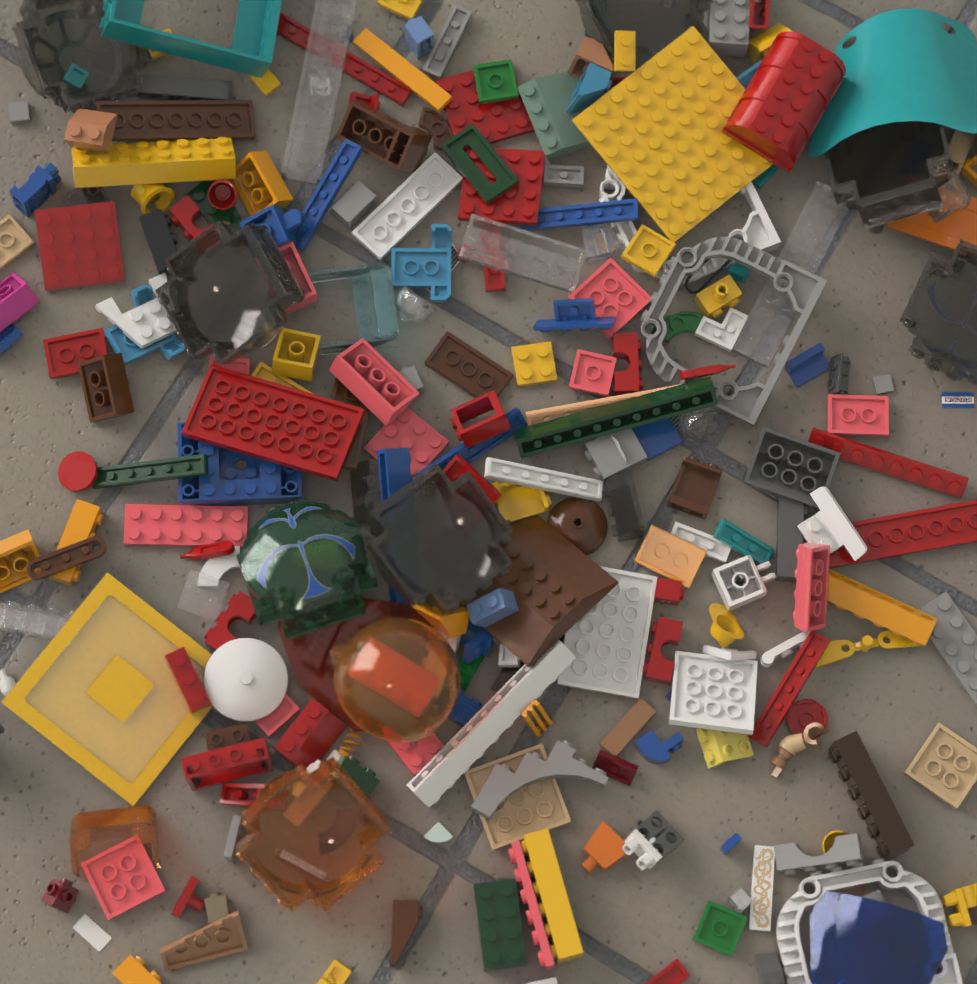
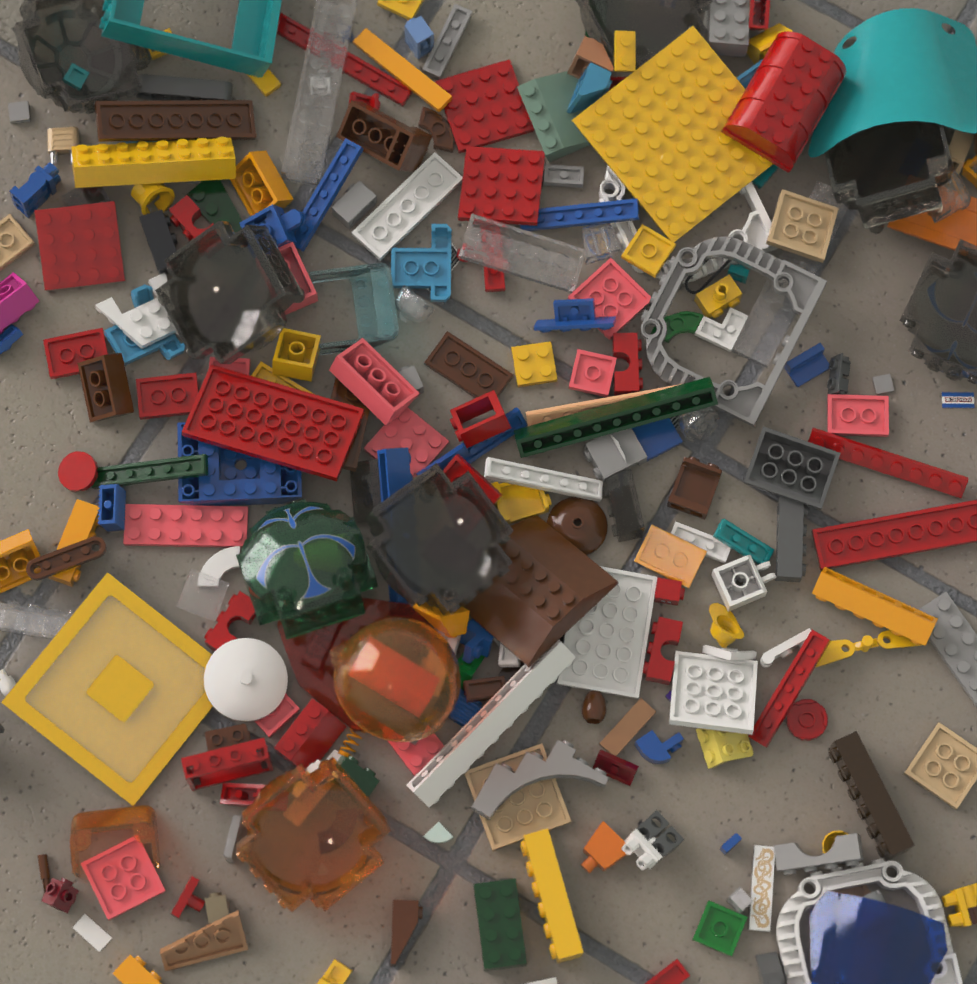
(44, 870): none -> reddish brown pin
(61, 140): none -> tan piece
(91, 130): nougat slope -> none
(112, 507): none -> blue brick
(166, 395): none -> red plate
(187, 680): red brick -> none
(210, 551): red piece -> none
(222, 194): red helmet -> none
(301, 866): white piece -> none
(474, 139): dark green piece -> none
(483, 688): none -> reddish brown tile
(492, 607): medium blue brick -> none
(495, 81): green plate -> none
(533, 914): coral plate -> none
(541, 724): light orange tile -> none
(594, 707): none -> reddish brown animal
(705, 371): red piece -> none
(795, 743): medium nougat piece -> none
(802, 226): none -> tan plate
(811, 586): coral slope -> none
(832, 526): white plate -> none

